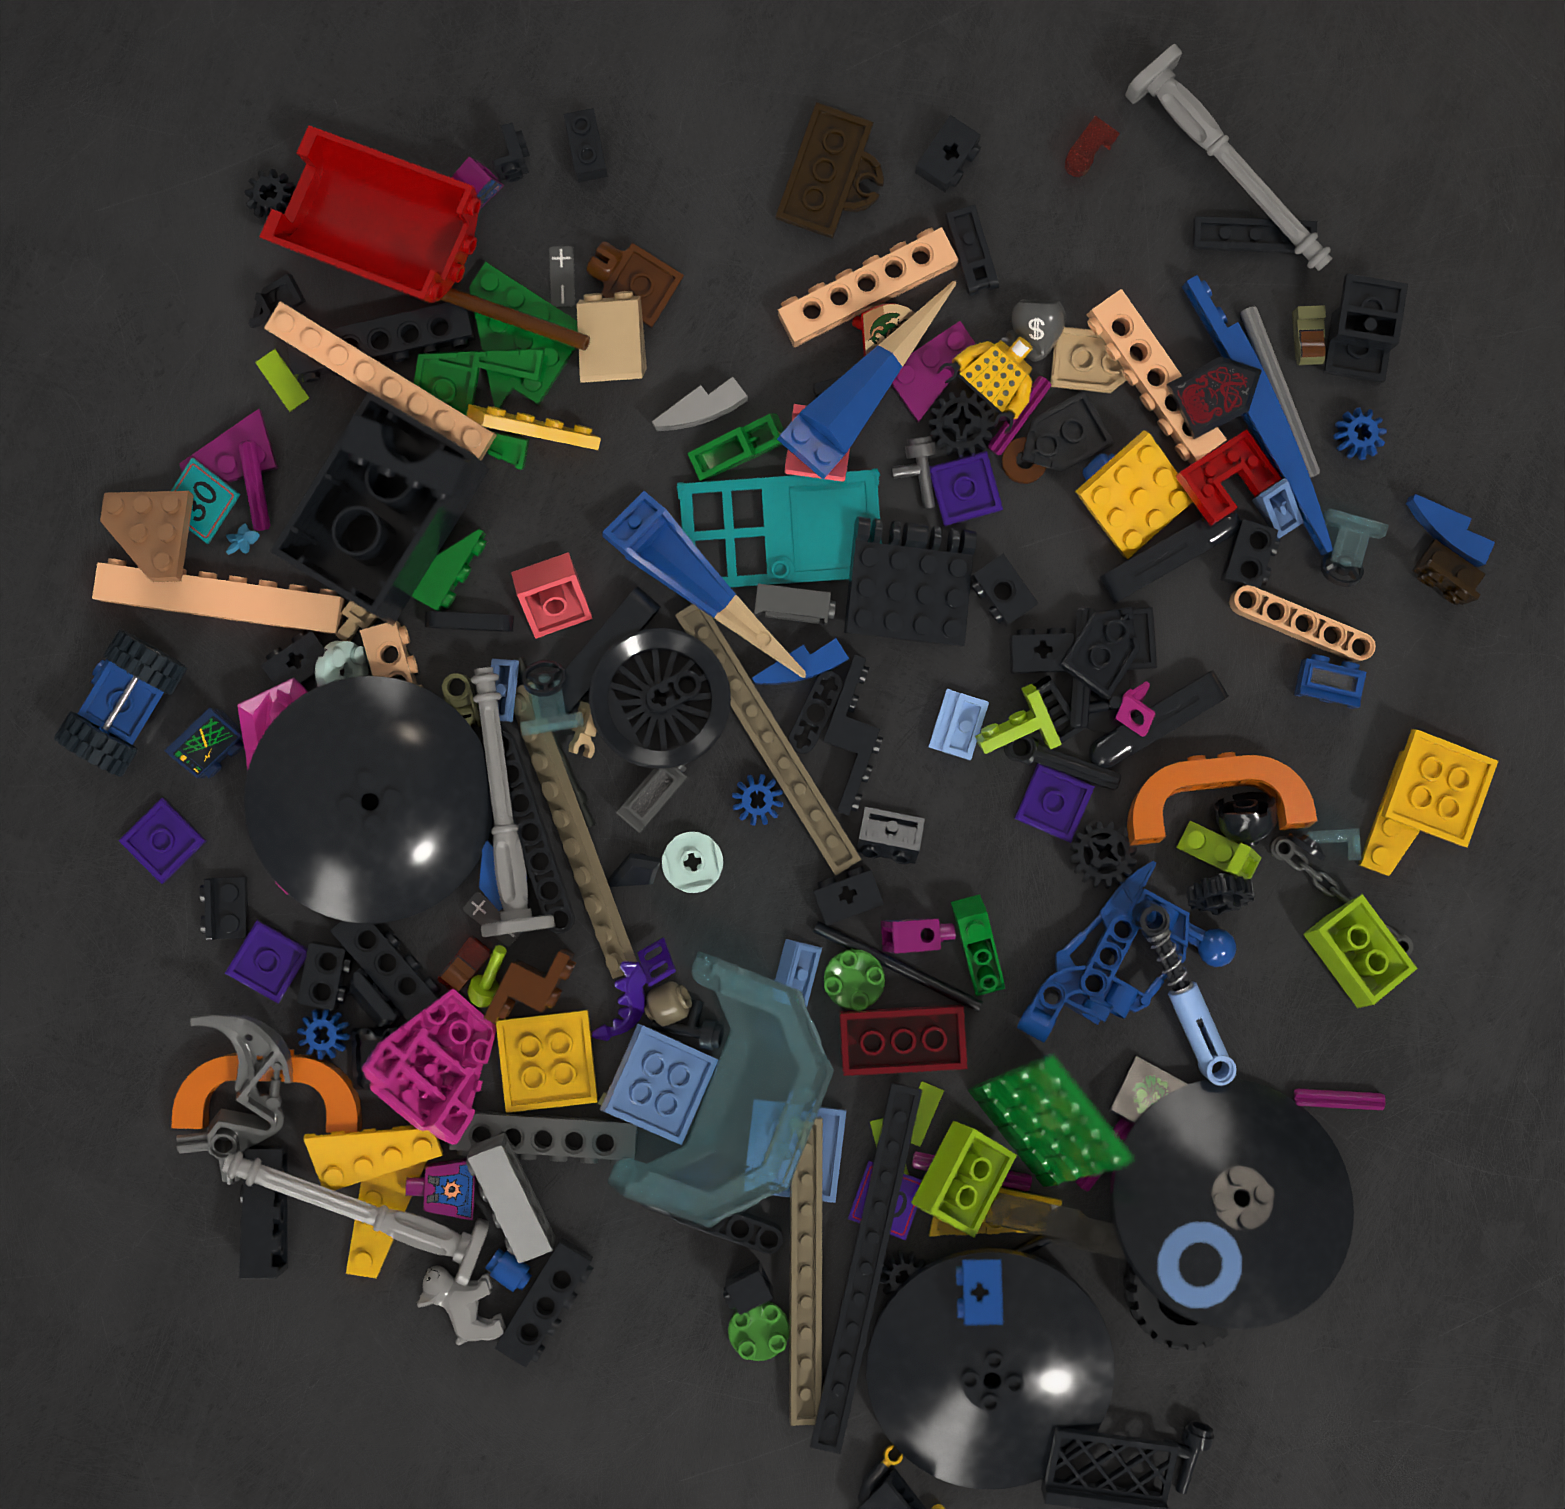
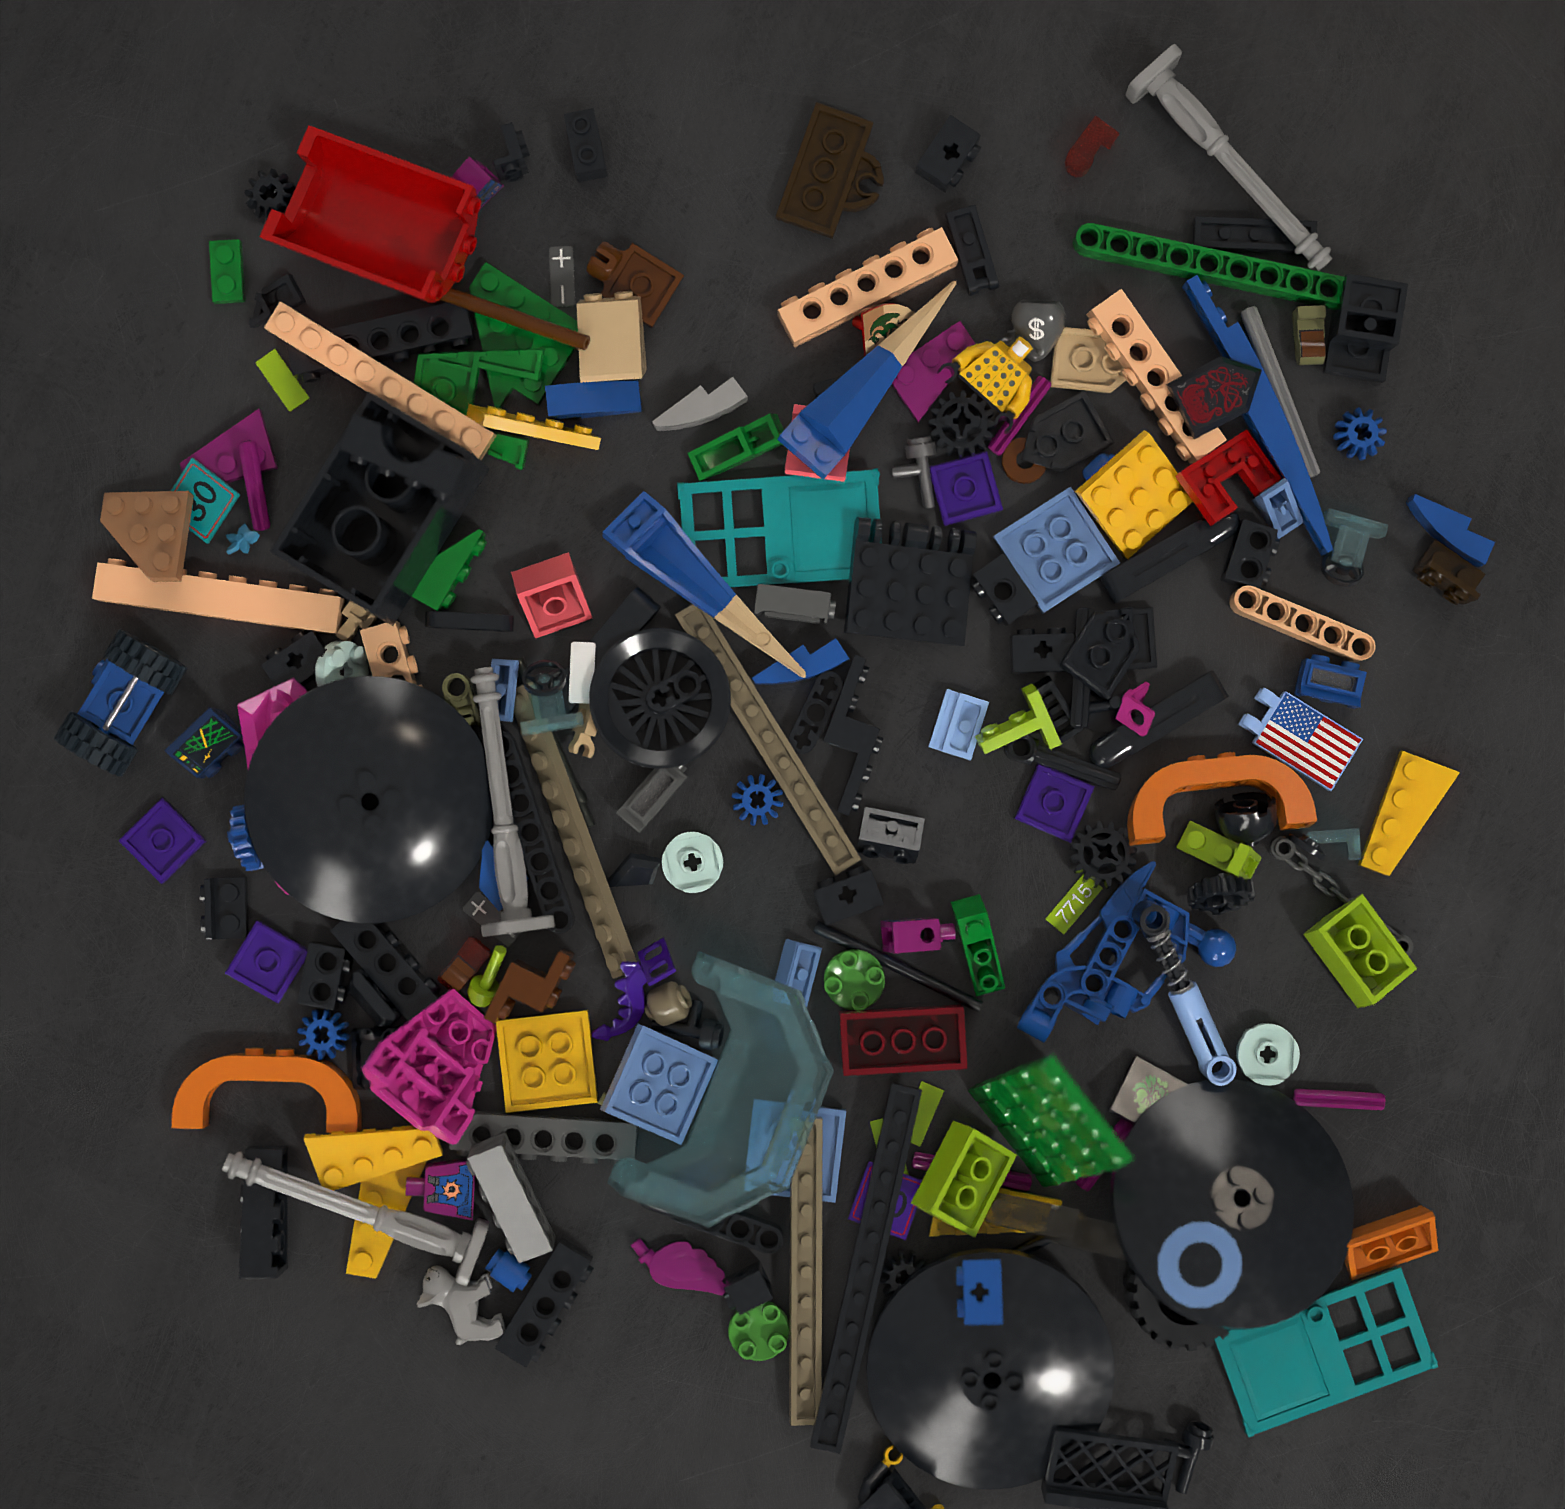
(227, 271): none -> green plate
(241, 840): none -> blue gear
(244, 1128): dark grey piece -> none
(581, 671): none -> white sticker
(592, 399): none -> blue slope
(682, 1267): none -> magenta animal
(1056, 549): none -> medium blue plate
(1073, 904): none -> lime sticker
(1221, 260): none -> green beam
(1280, 1066): none -> light aqua plate
(1301, 1362): none -> teal door
(1302, 738): none -> tile
(1391, 1242): none -> orange slope
(1439, 788): yellow plate -> none

